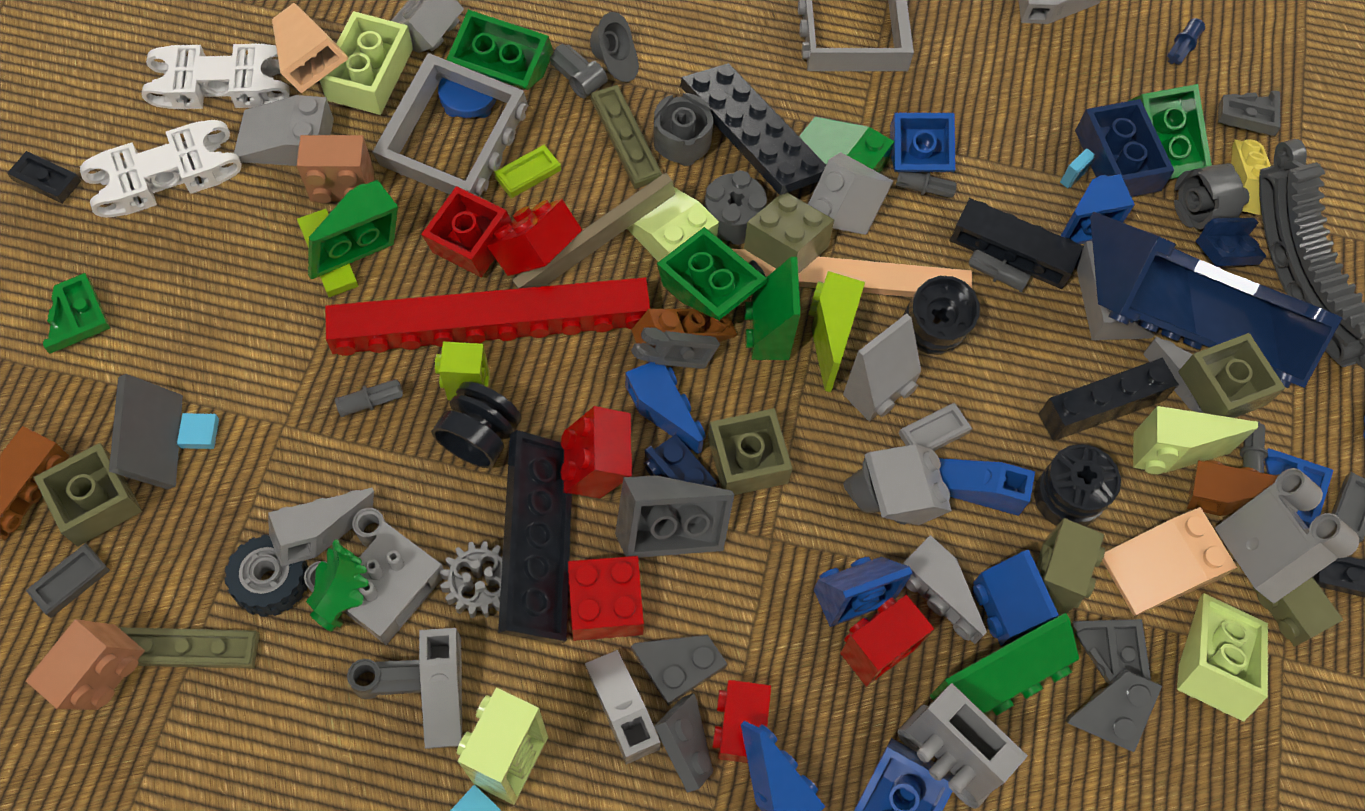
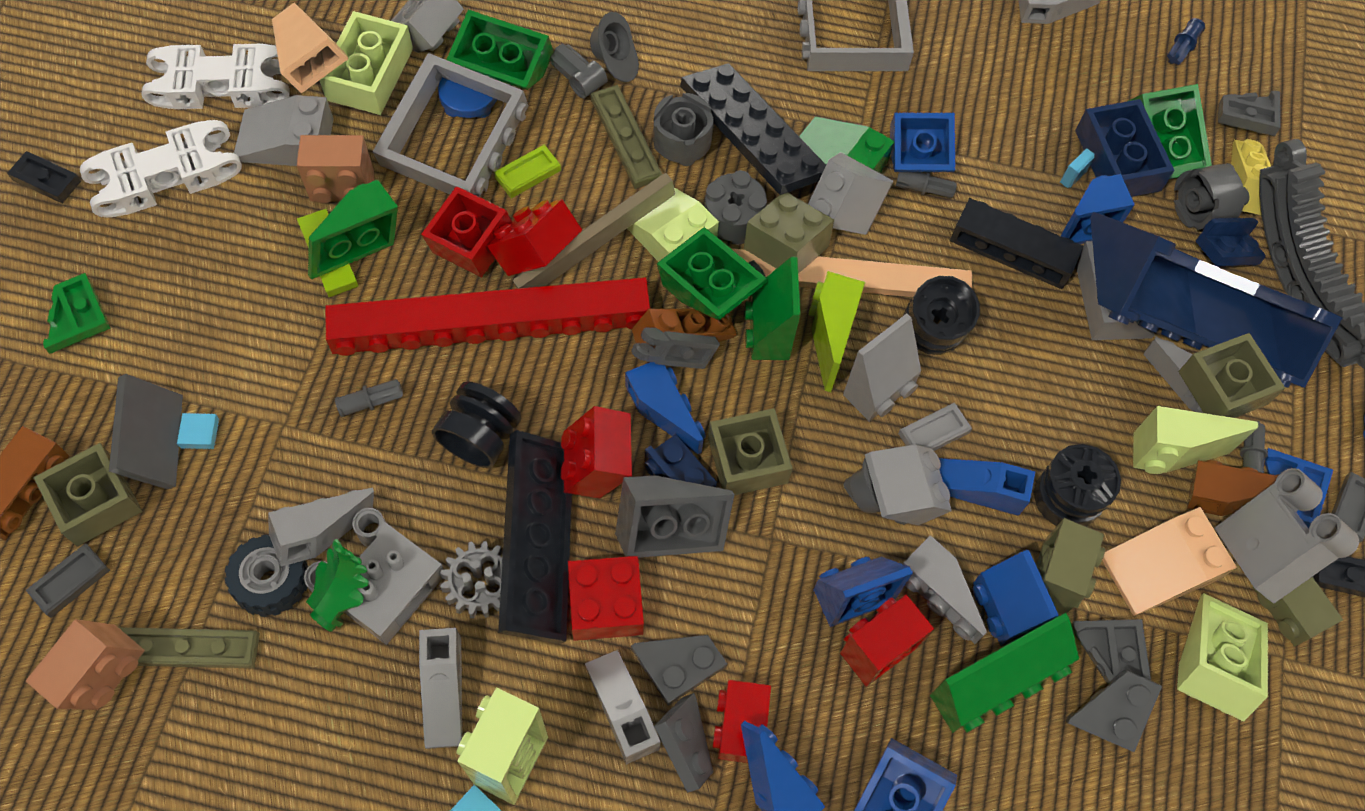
(390, 677): dark grey piece -> none
(461, 364): lime brick -> none
(964, 744): light grey piece -> none
(999, 270): dark grey axle -> none
(1107, 399): black brick -> none

